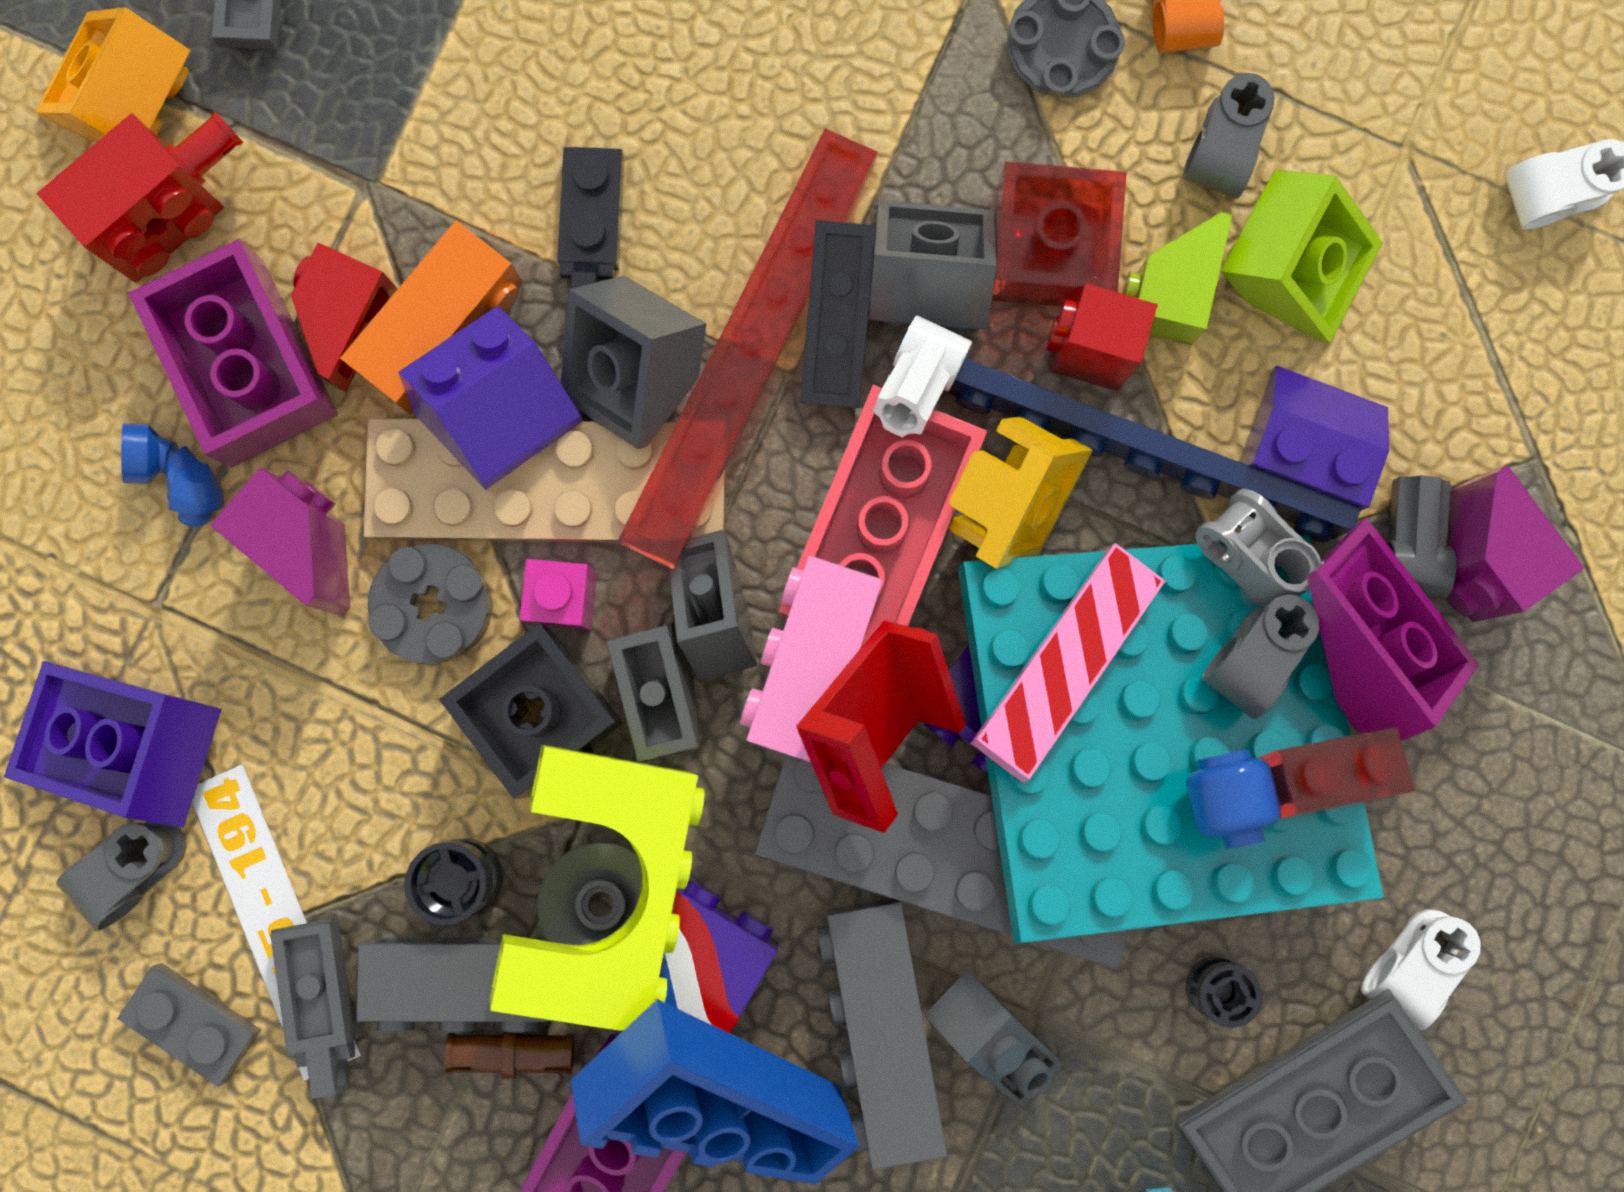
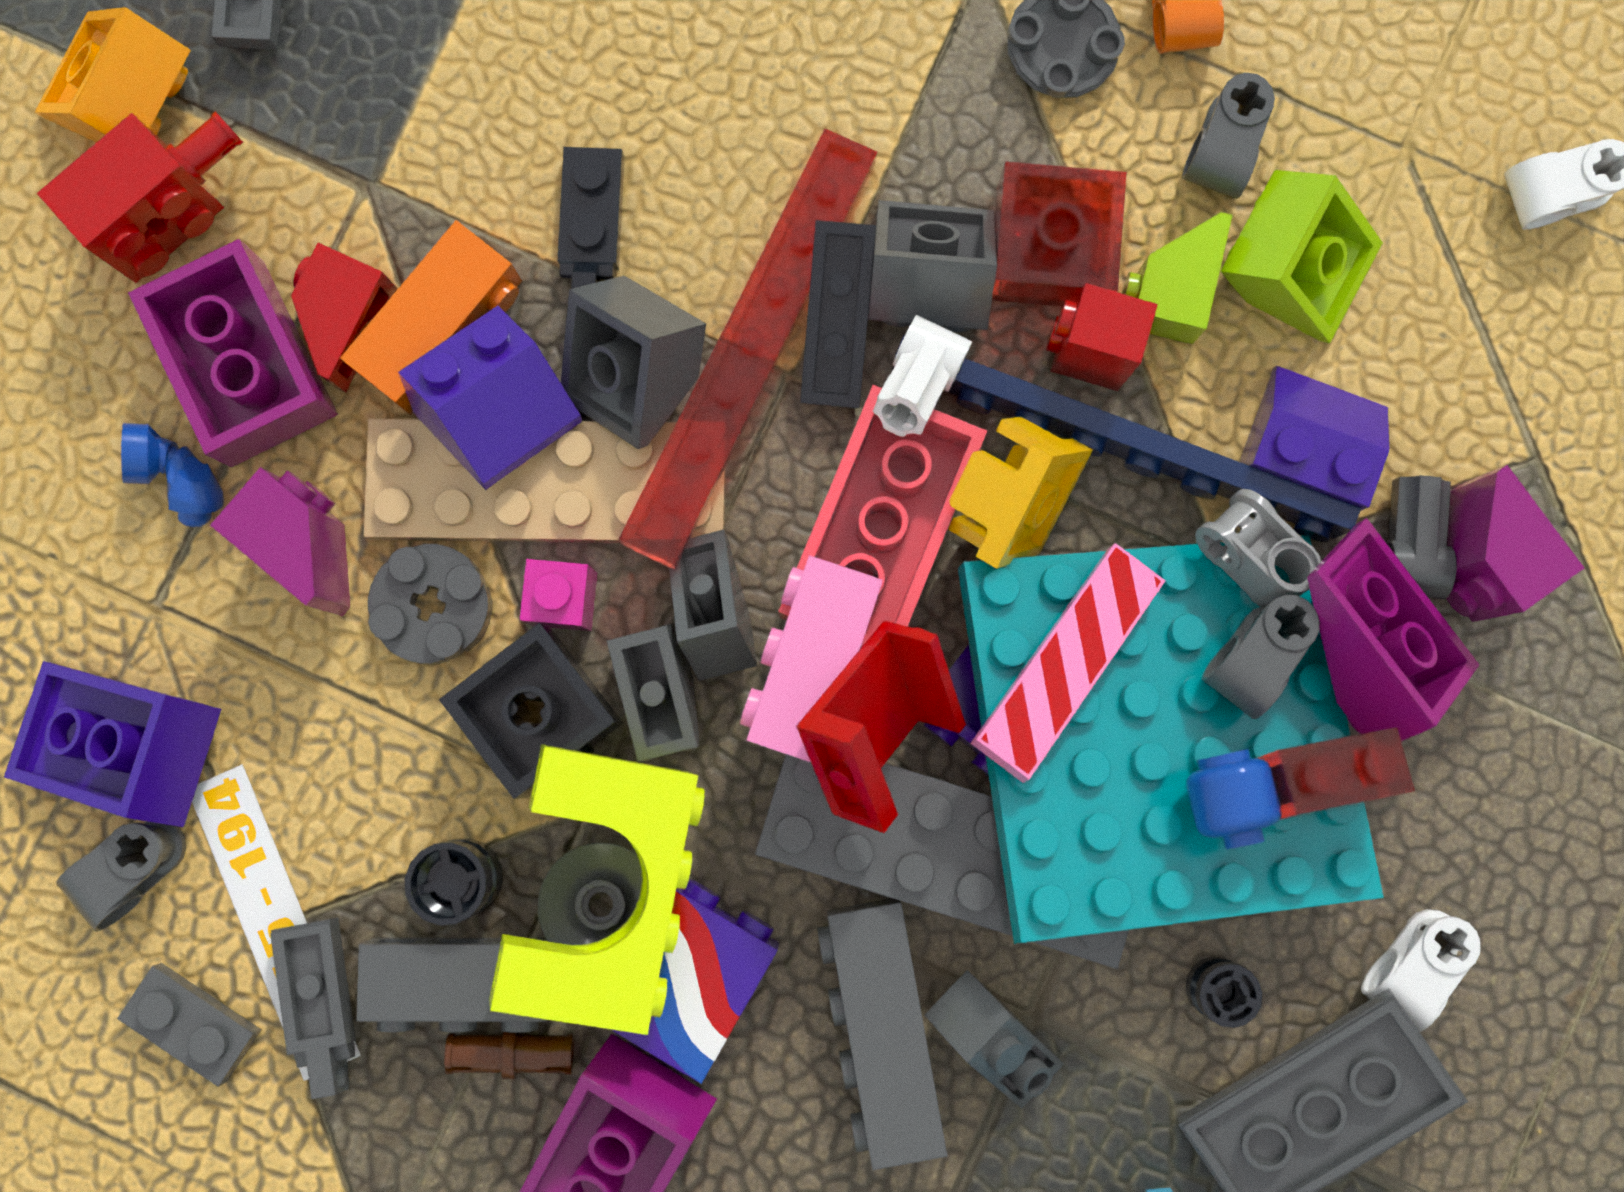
(711, 1095): blue wedge -> none

